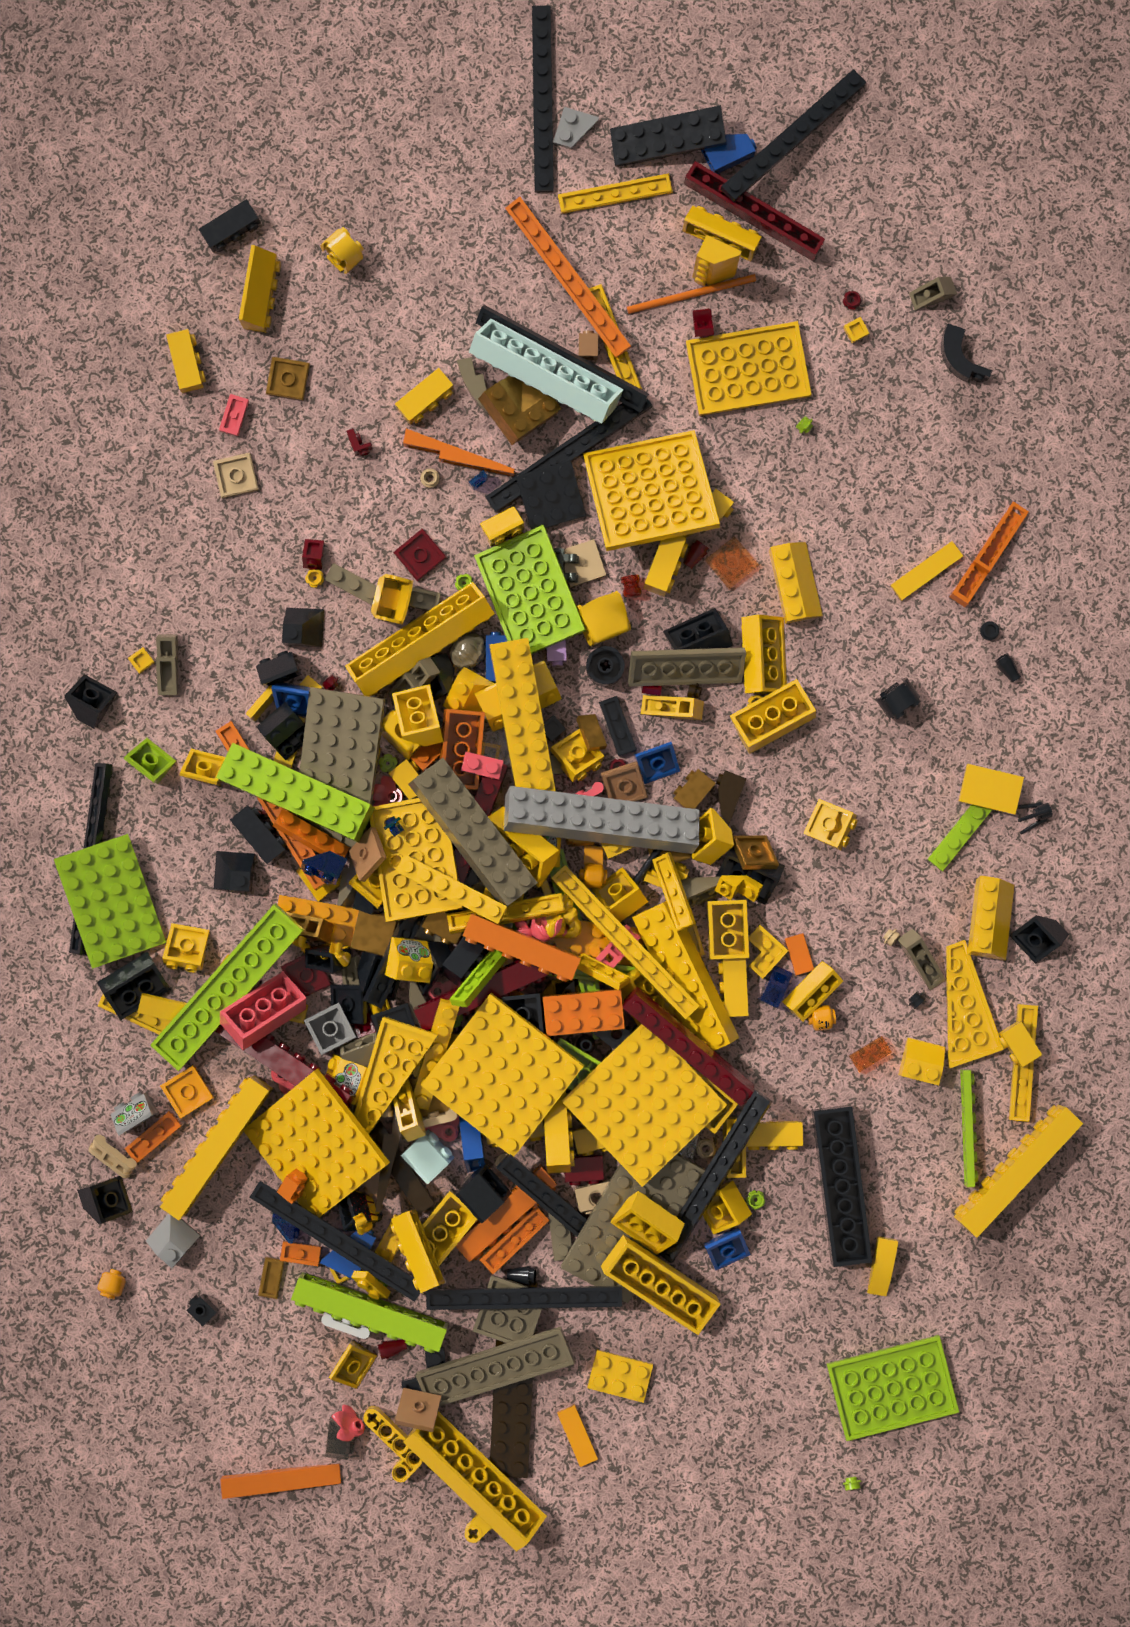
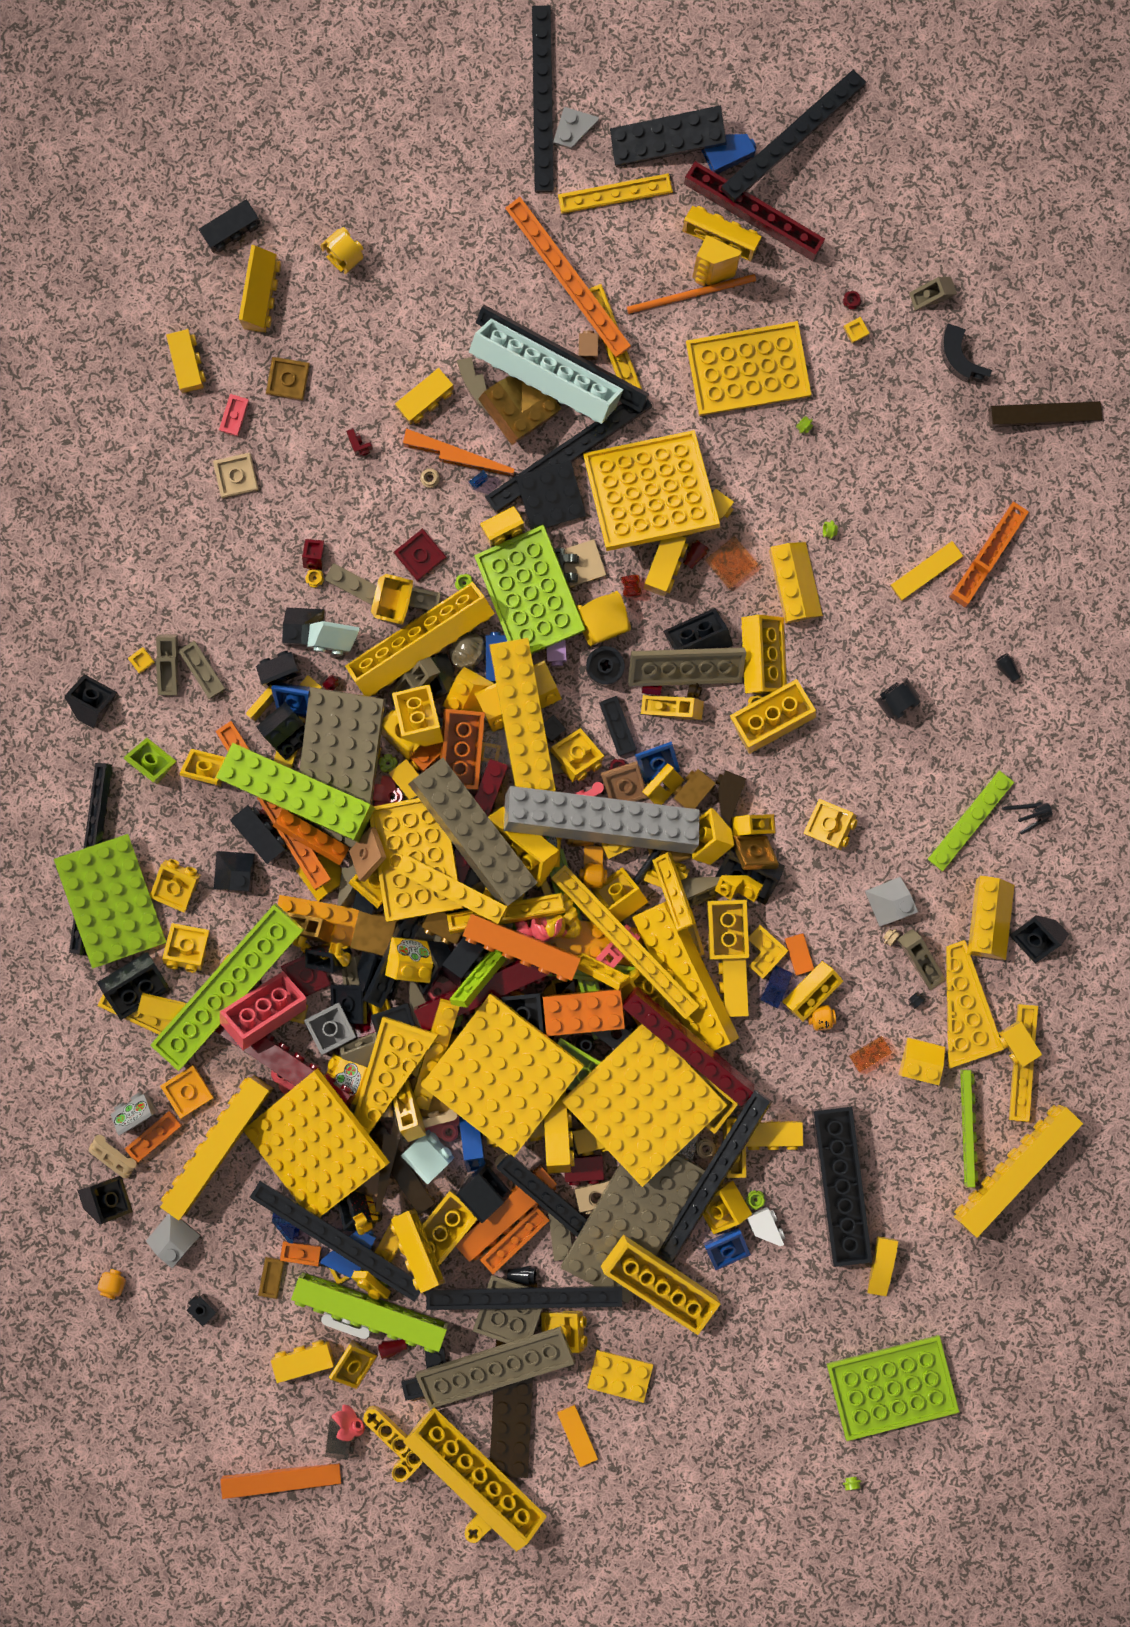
(175, 885): none -> yellow plate
(202, 669): none -> dark tan plate
(293, 1186): orange brick -> none
(302, 1361): none -> yellow brick
(325, 866): clear blue slope -> none
(332, 637): none -> light aqua slope
(394, 826): plate -> none
(417, 1410): medium nougat plate -> none
(482, 765): coral plate -> none
(572, 1324): none -> yellow plate
(591, 732): pearl gold tile -> none
(648, 1223): yellow slope -> none
(670, 779): none -> yellow piece
(703, 323): dark red bracket -> none
(753, 825): none -> yellow slope
(763, 1226): none -> white slope
(831, 528): none -> lime plate
(891, 901): none -> light grey slope
(989, 631): black plate -> none
(991, 789): yellow tile -> none
(1044, 414): none -> dark brown slope

